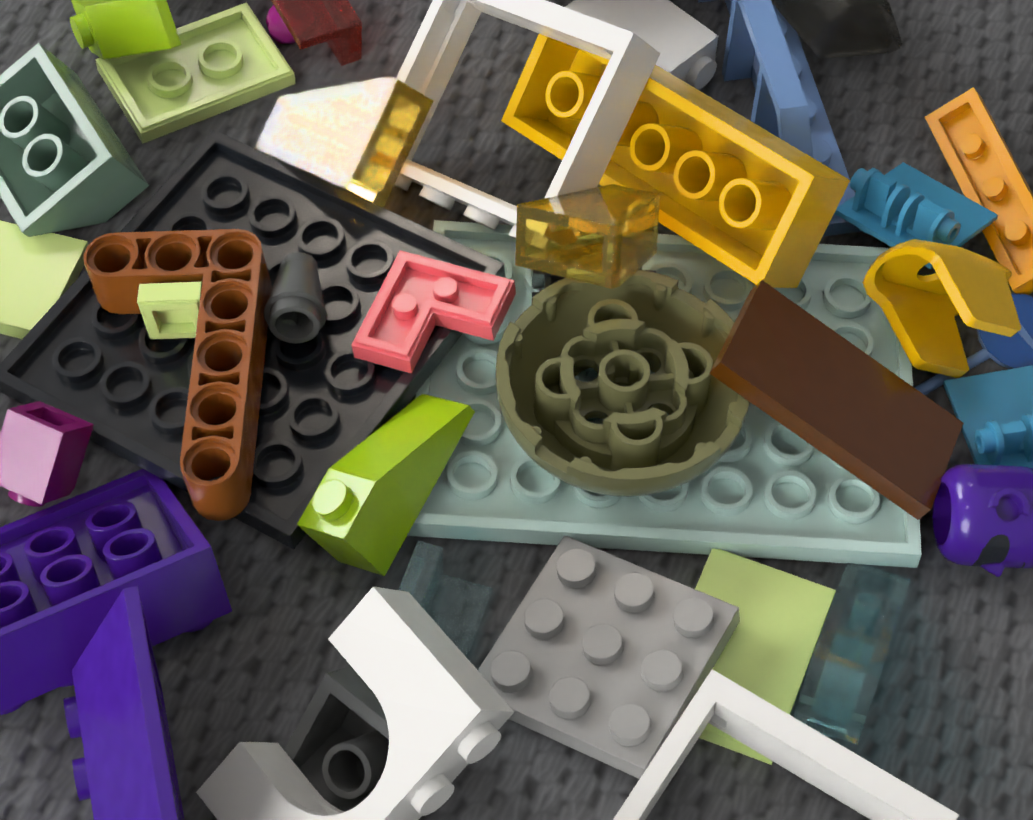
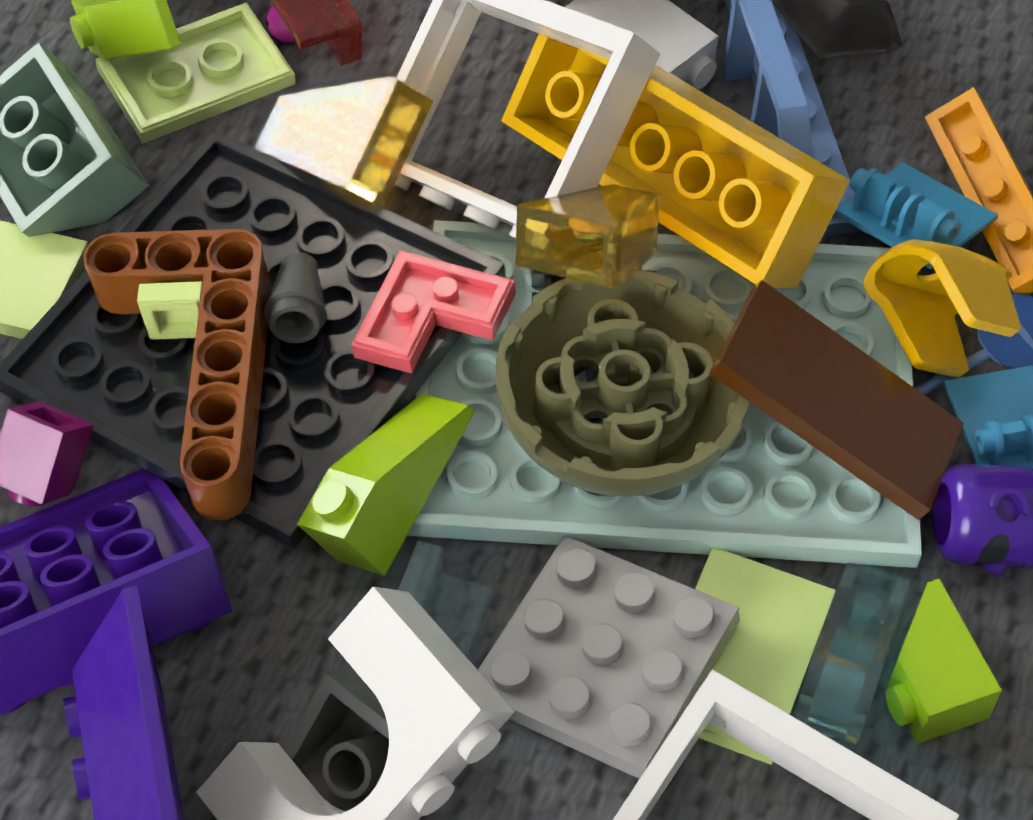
(940, 672): none -> lime slope

